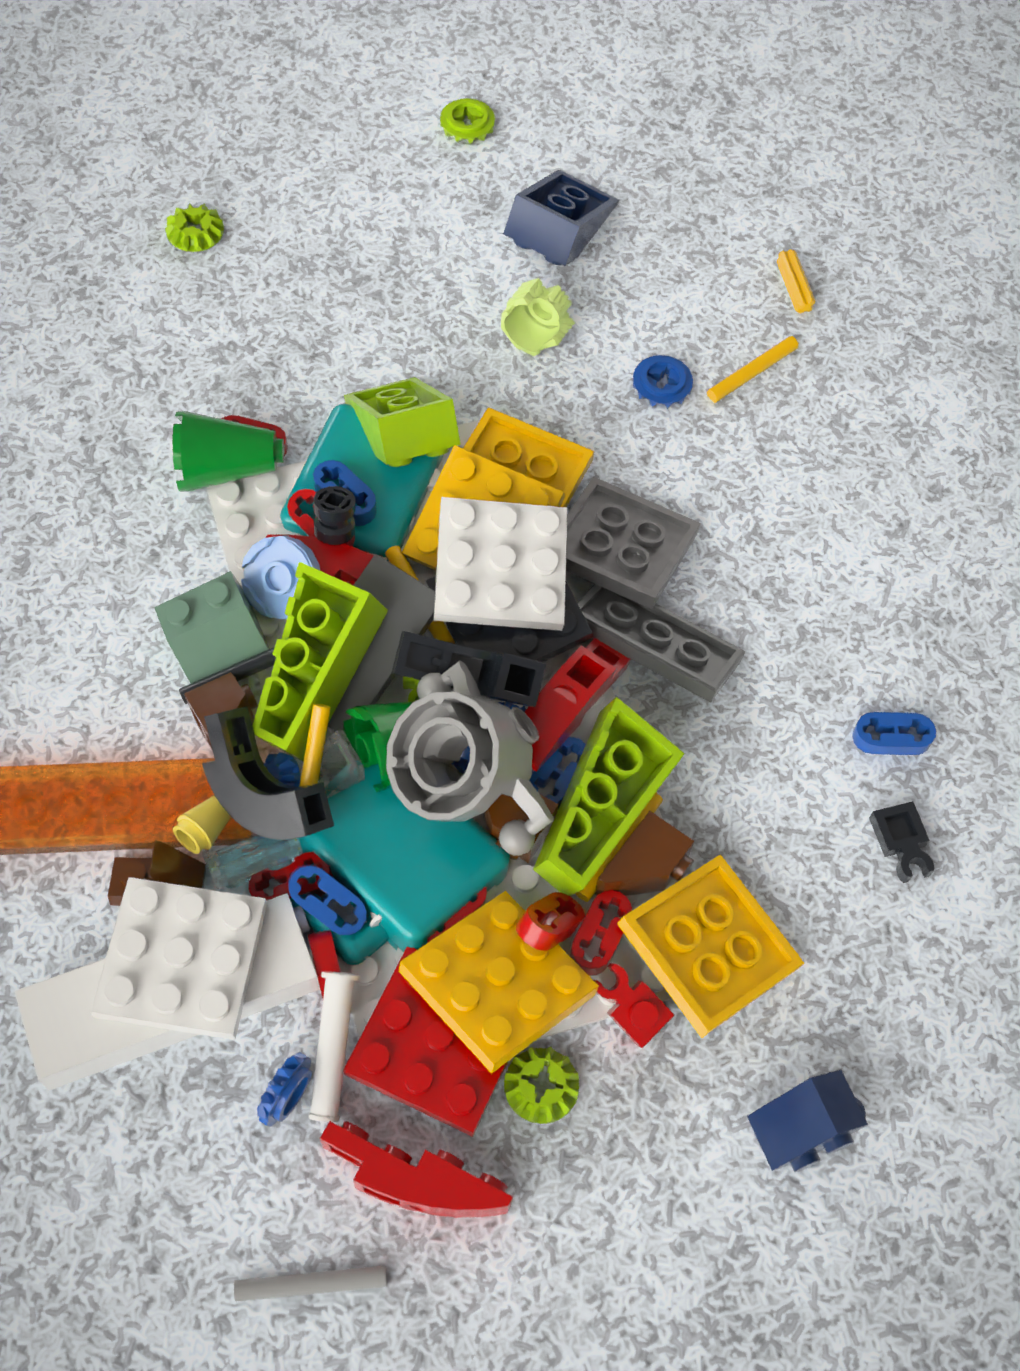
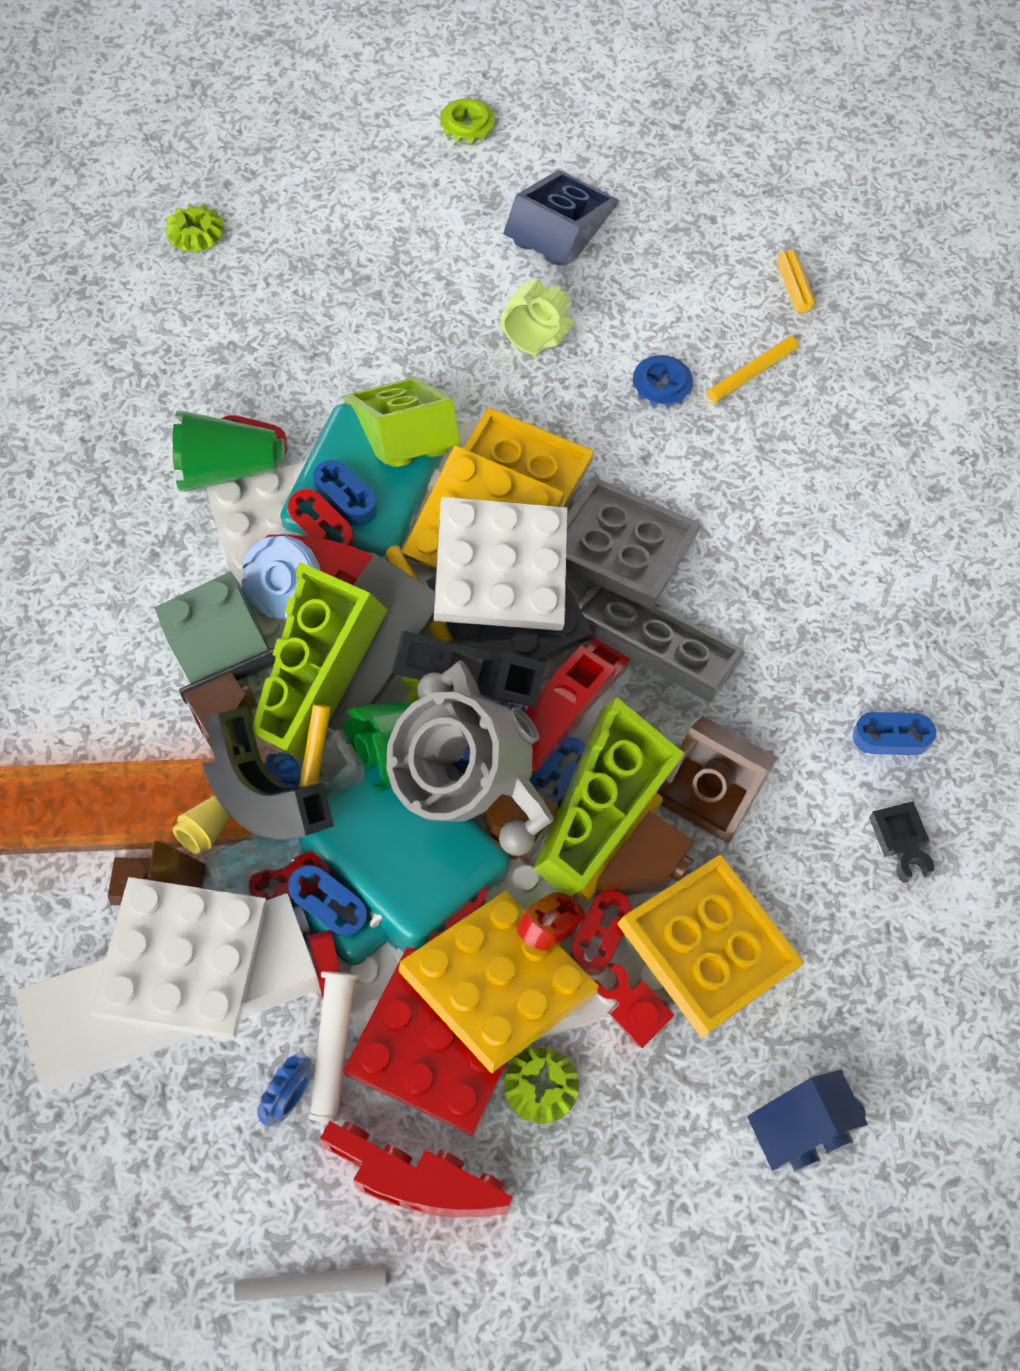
(334, 515): black wheel -> none
(716, 778): none -> reddish brown slope

